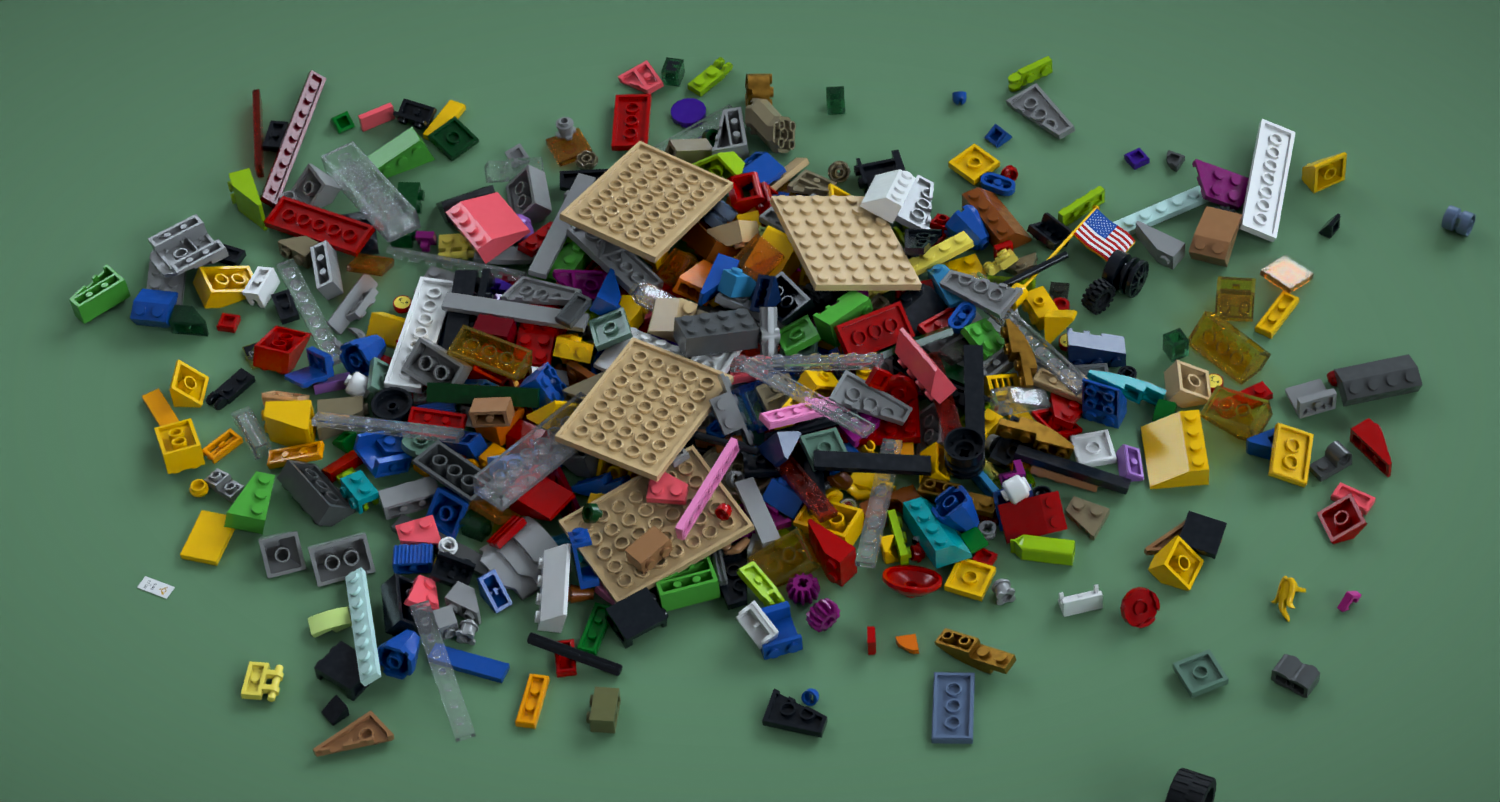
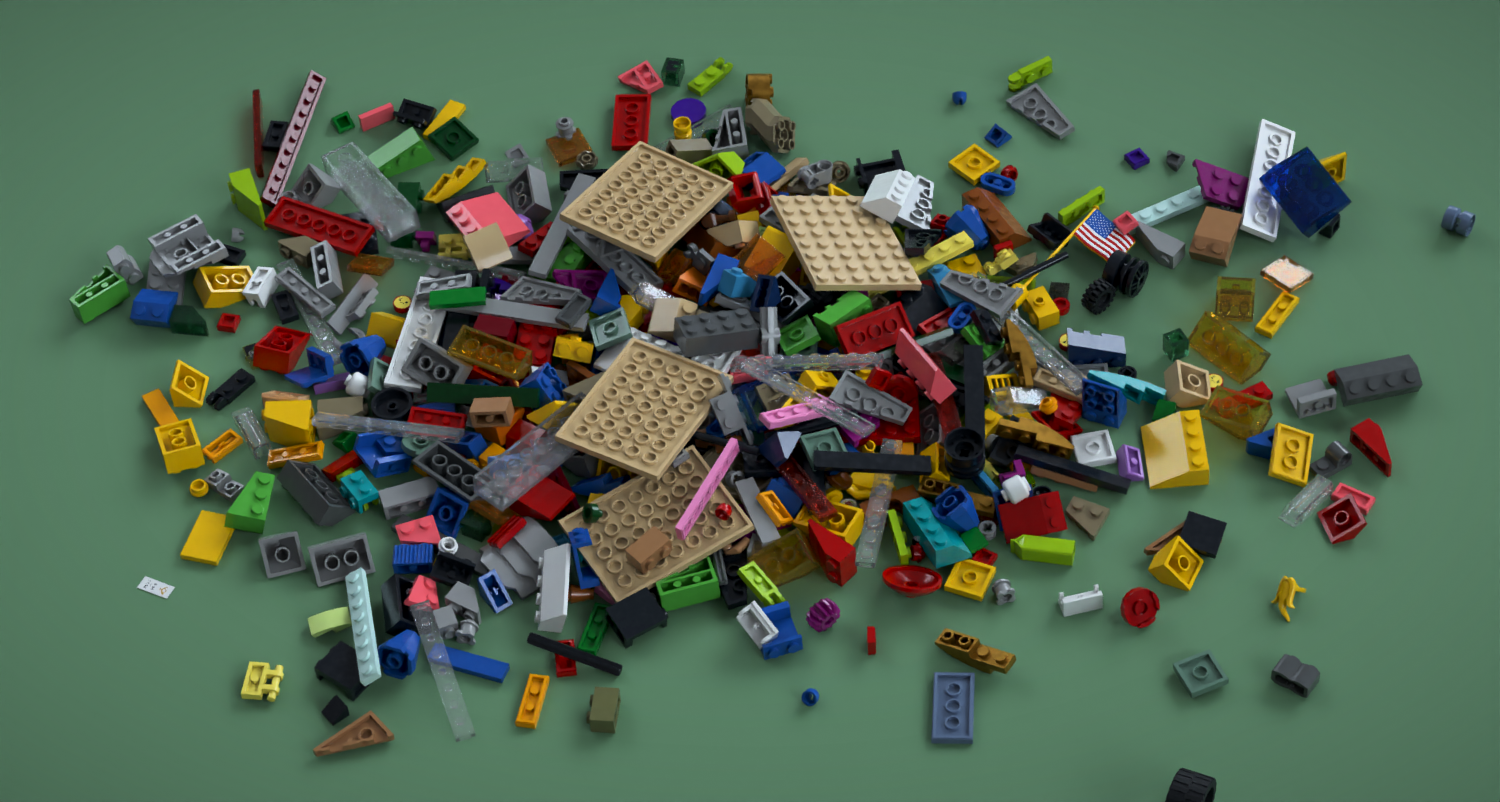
(124, 264): none -> light grey brick
(236, 232): none -> light grey hinge
(305, 292): none -> light grey tile
(452, 183): none -> yellow slope
(452, 282): none -> light grey tile
(457, 298): none -> green tile
(487, 247): none -> tan slope
(667, 490): coral wing -> none
(682, 128): none -> yellow wheel
(701, 259): none -> dark grey plate
(713, 220): none -> reddish brown leg
(774, 508): none -> light orange tile
(790, 716): black wing -> none
(803, 588): magenta gear -> none
(817, 175): none -> light grey piece
(835, 100): clear green brick -> none
(888, 549): yellow slope -> none
(908, 643): orange tile -> none
(986, 327): none -> black plate
(1048, 405): none -> light orange plate
(1056, 322): yellow slope -> none
(1125, 222): none -> coral tile
(1305, 191): none -> clear blue slope
(1307, 501): none -> clear piece
(1349, 597): dark pink tile -> none

